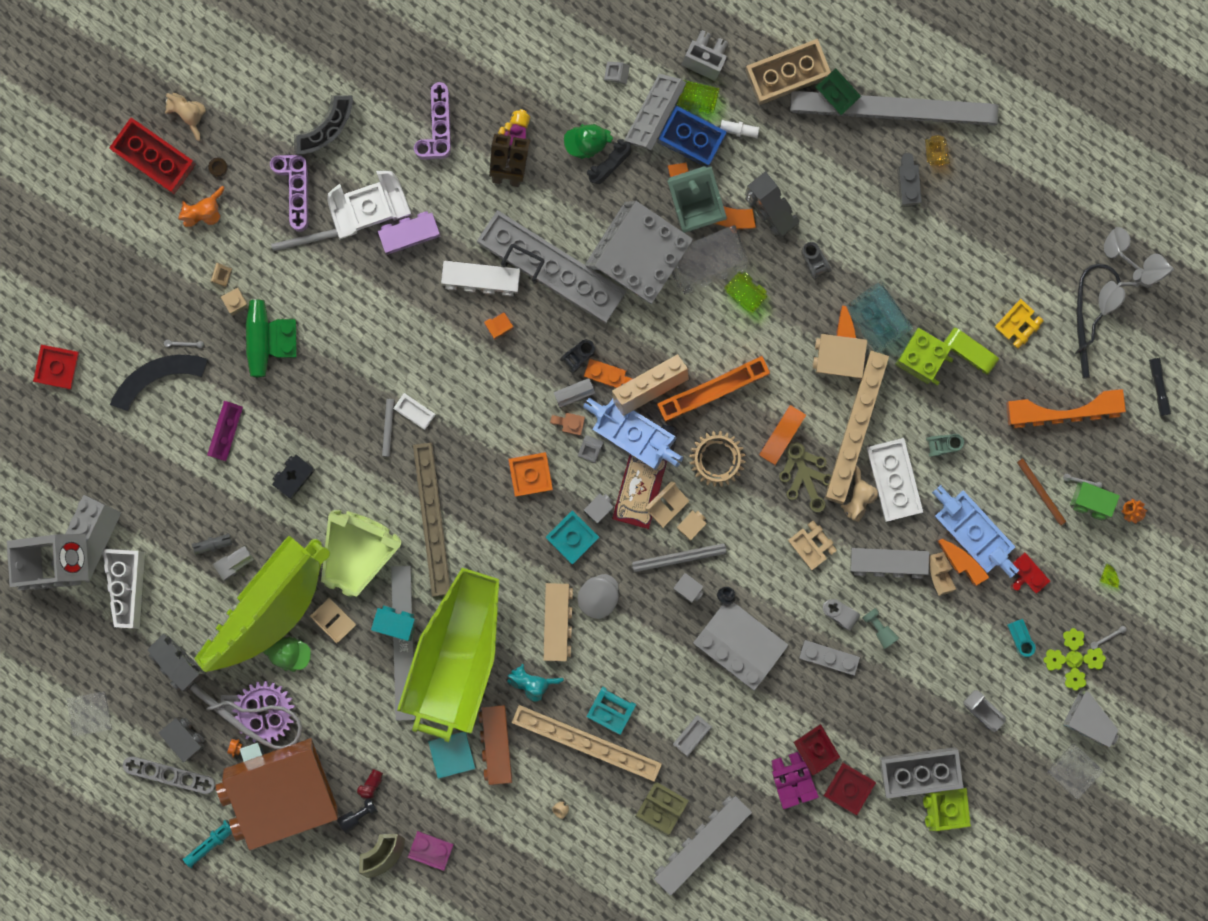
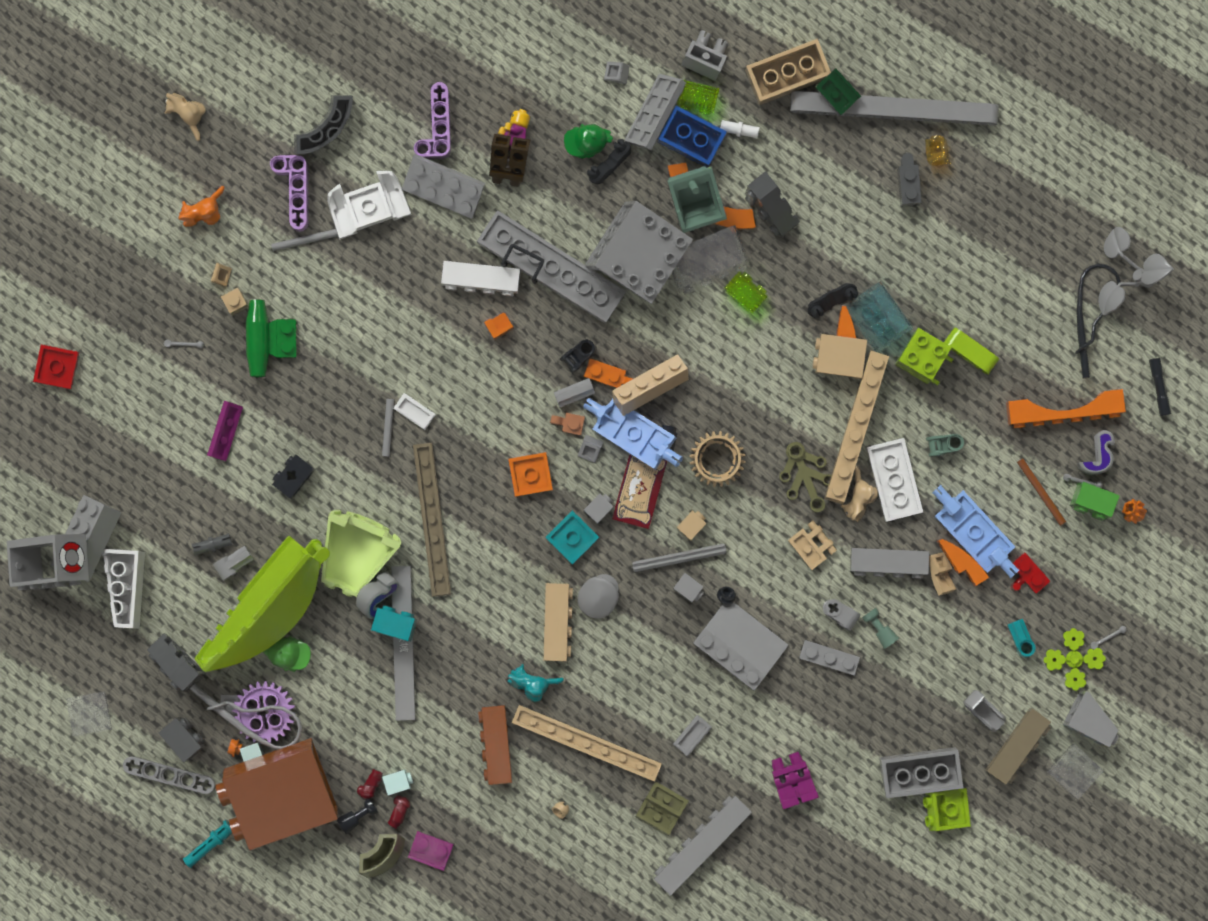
(152, 156): red brick -> none
(153, 371): black tile -> none
(218, 167): dark brown tile -> none
(326, 613): tan piece -> none
(374, 593): none -> light grey animal
(397, 781): none -> light aqua brick
(398, 814): none -> dark red arm
(408, 232): lavender brick -> none
(443, 186): none -> light grey plate
(452, 756): teal tile -> none
(454, 657): lime windscreen -> none
(607, 716): teal plate -> none
(673, 497): tan piece -> none
(713, 389): orange arch -> none
(782, 435): orange slope -> none
(815, 261): dark grey piece -> none
(816, 749): dark red plate -> none
(828, 300): none -> black piece
(849, 788): dark red plate -> none
(1014, 319): yellow plate -> none
(1017, 746): none -> dark tan brick
(1103, 455): none -> light grey animal
(1109, 576): clear neon green tile -> none

